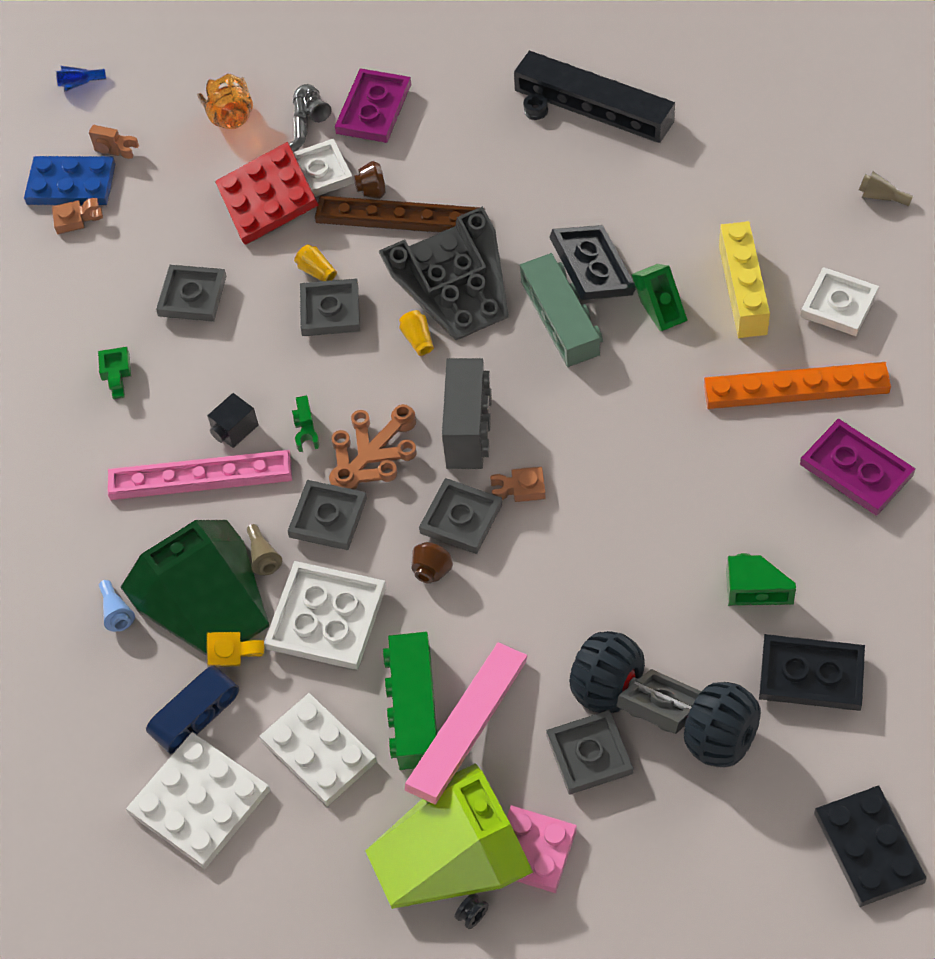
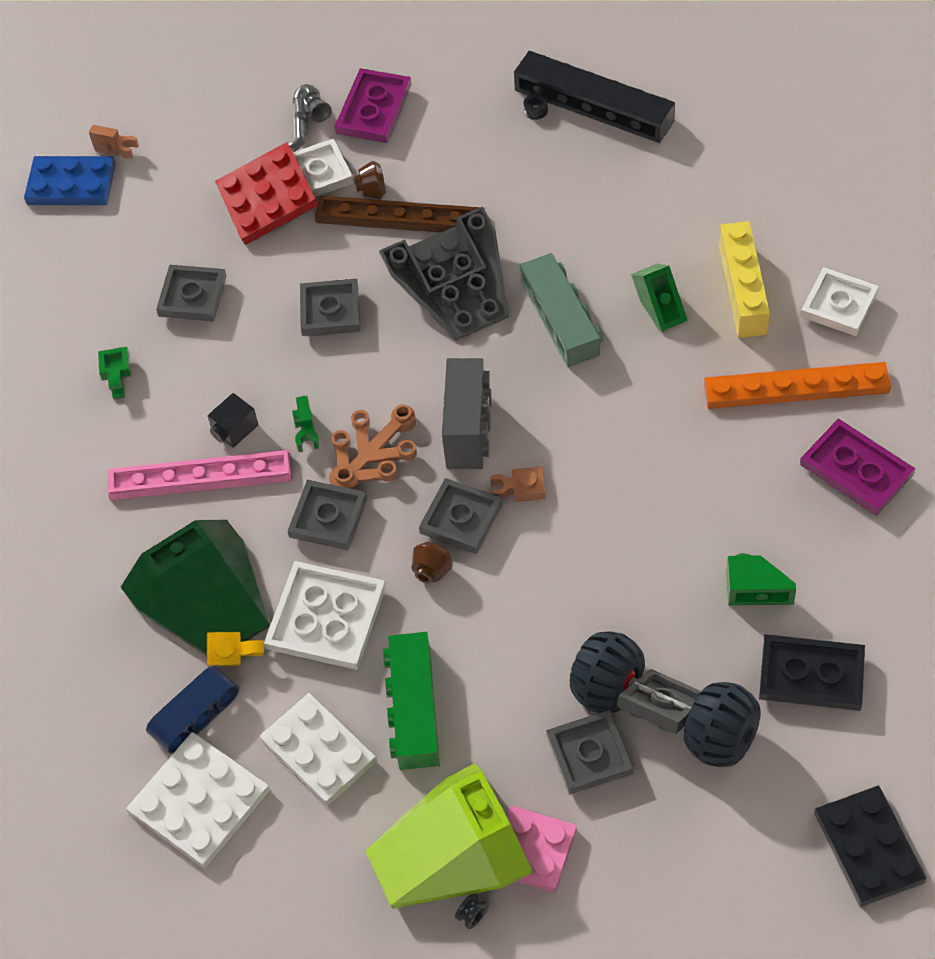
(72, 215): nougat plate -> none
(74, 77): clear blue cone -> none
(115, 611): light blue cone -> none
(229, 105): clear orange helmet -> none
(264, 557): dark tan cone -> none
(314, 263): yellow cone -> none
(416, 330): yellow cone -> none
(465, 723): bright pink tile -> none
(592, 262): black plate -> none
(878, 188): dark tan cone -> none

